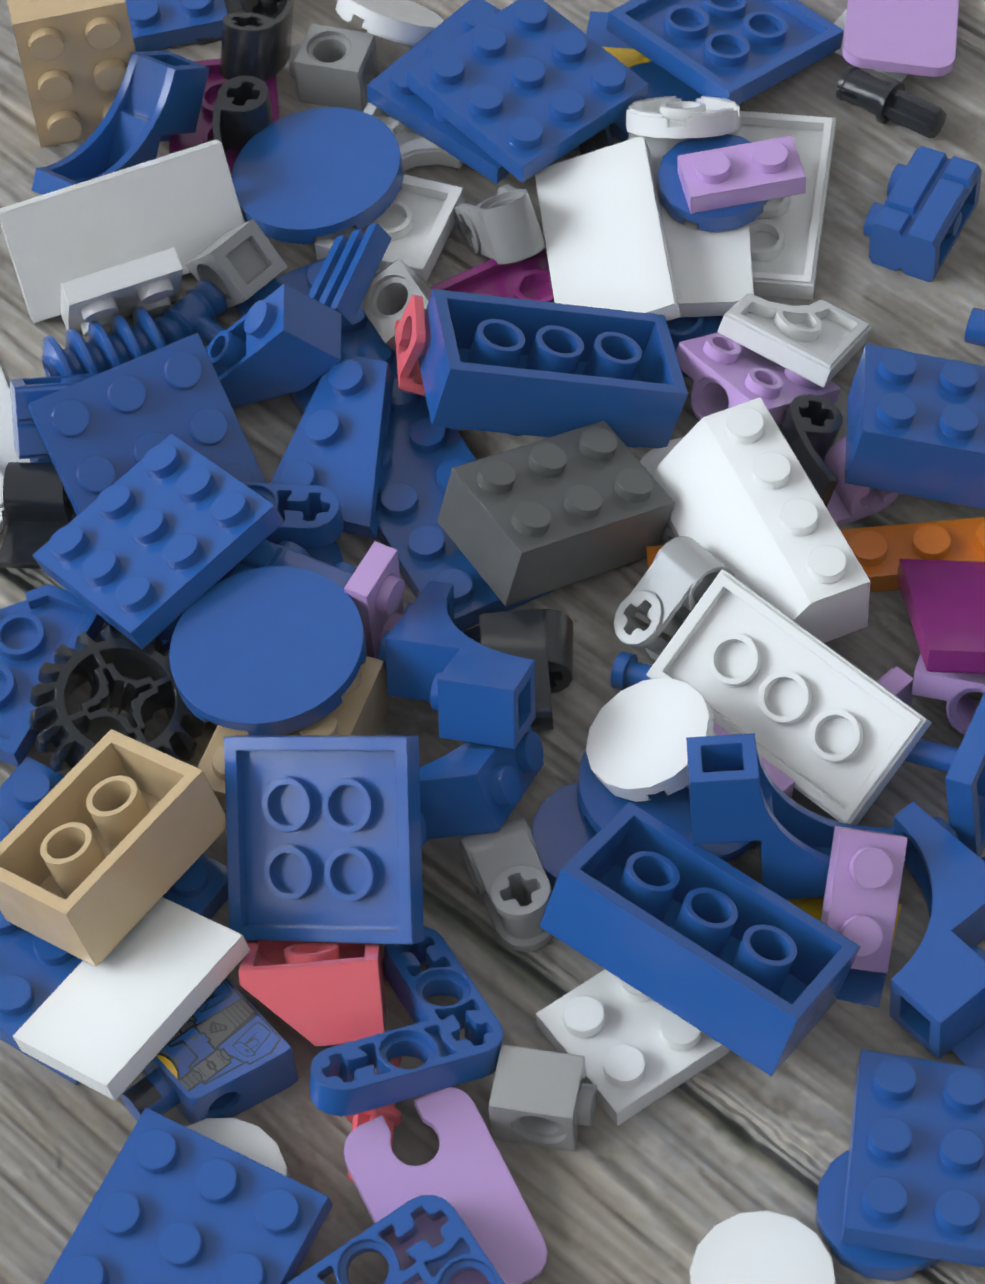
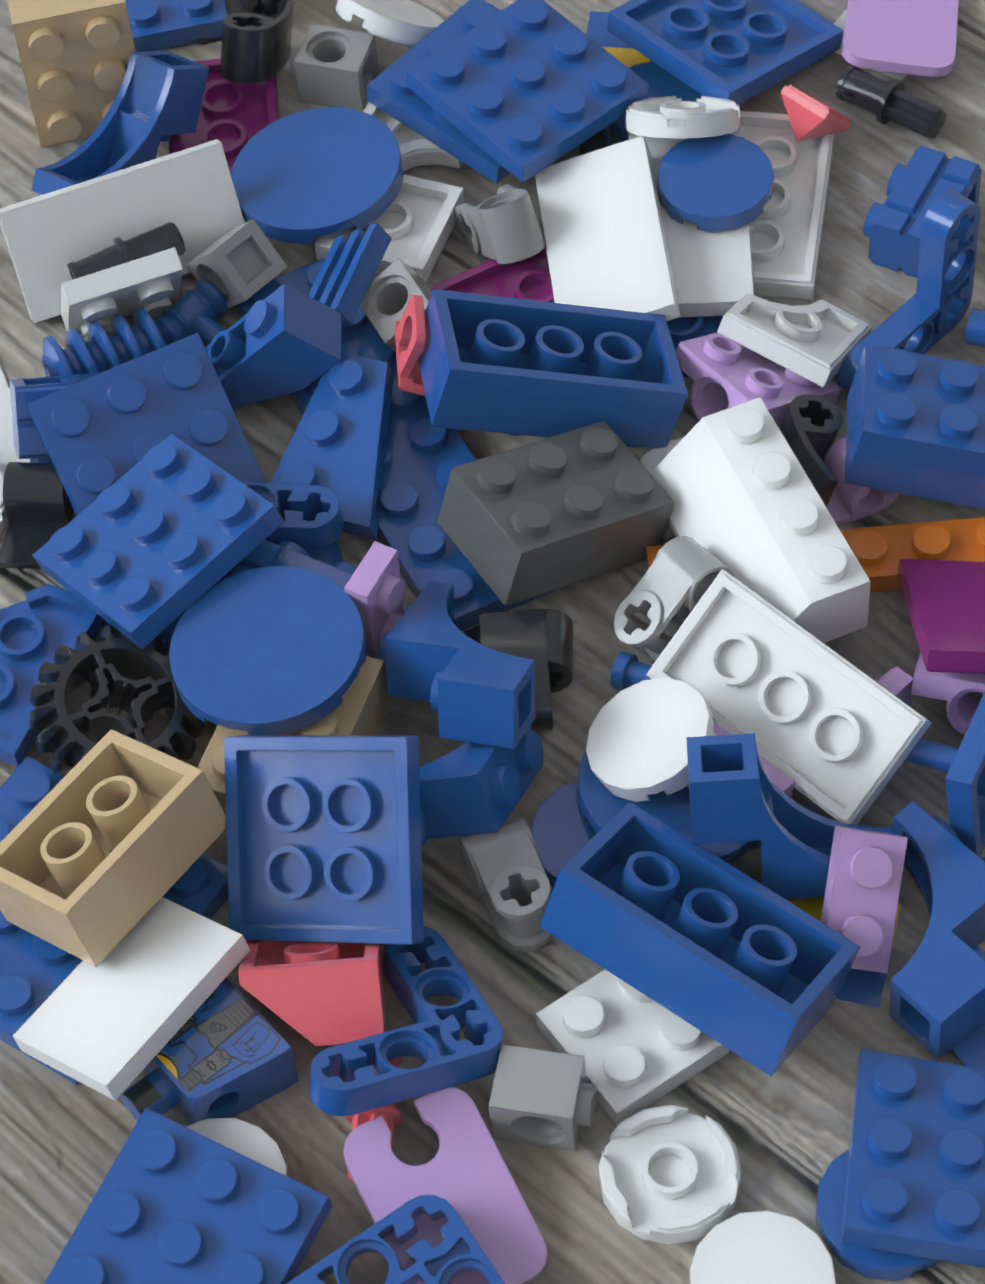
(142, 245): none -> black axle
(241, 111): black panel -> none
(669, 1175): none -> white tile
(741, 174): lavender plate -> none
(810, 116): none -> coral slope
(943, 284): none -> blue beam

